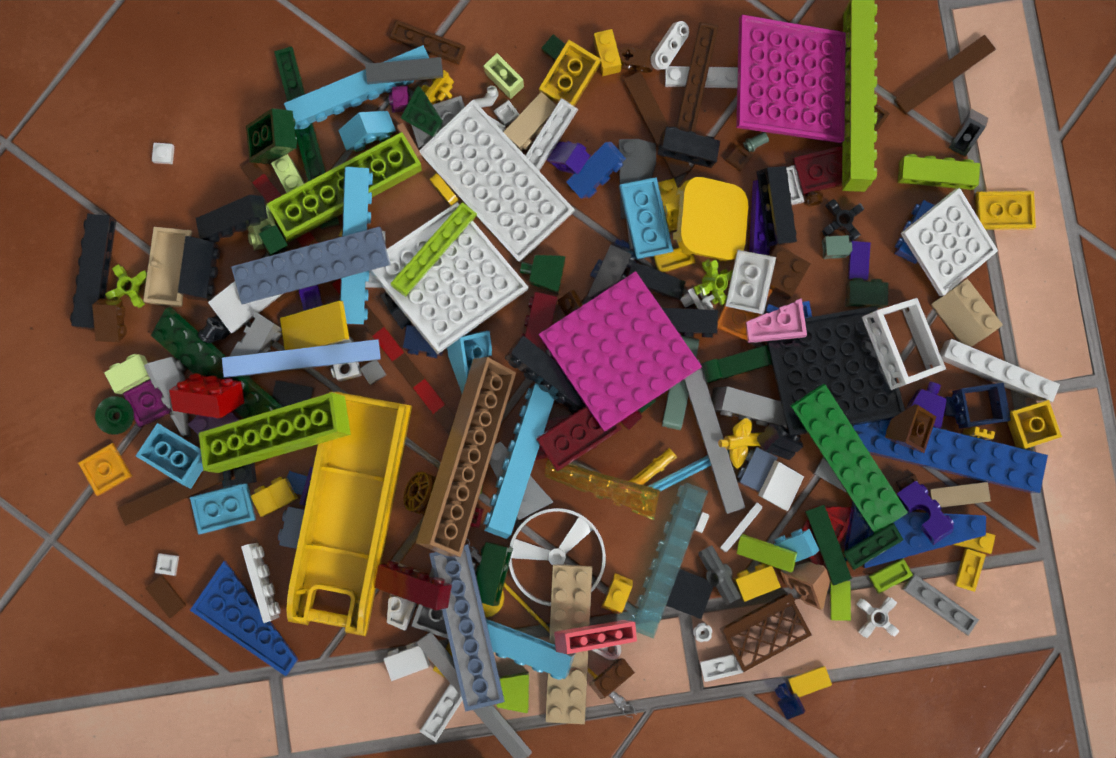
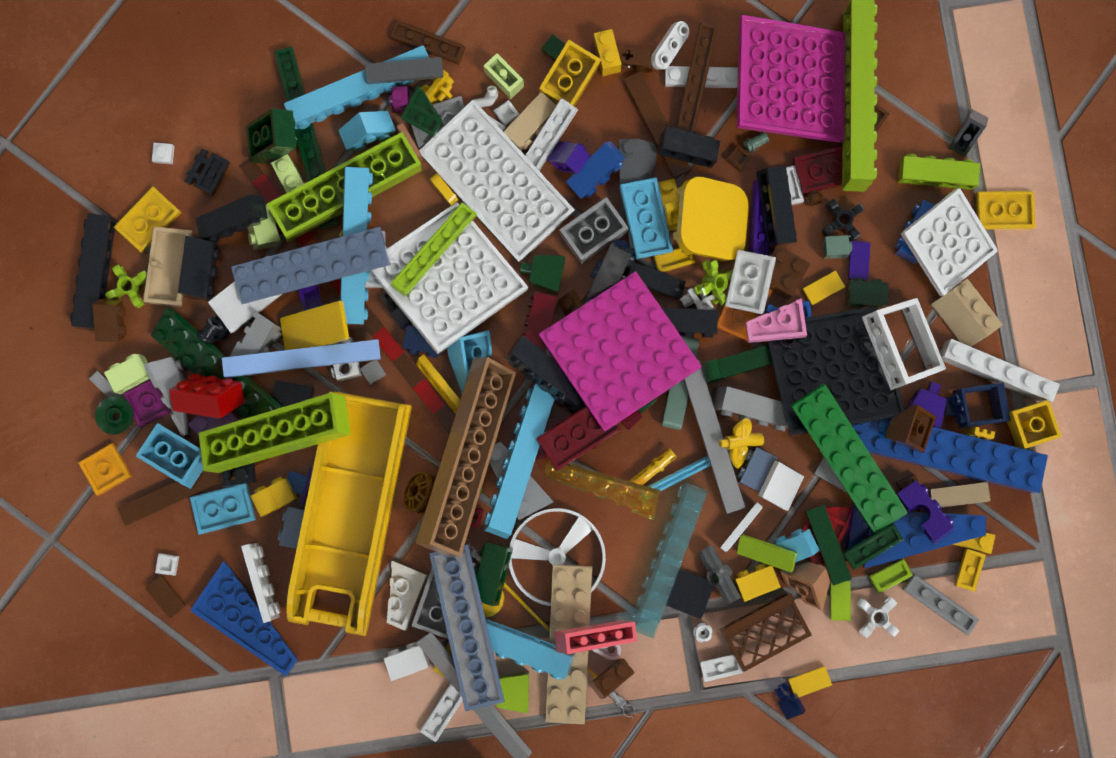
(103, 385): none -> light grey piece
(149, 212): none -> yellow tile
(211, 174): none -> black plate
(272, 240): dark green slope -> none
(413, 585): dark red brick -> none
(438, 383): none -> yellow tile
(593, 230): none -> light grey brick
(617, 594): yellow torso -> none
(701, 522): white tile -> none
(777, 442): black brick -> none
(823, 288): none -> yellow tile
(944, 74): reddish brown tile -> none

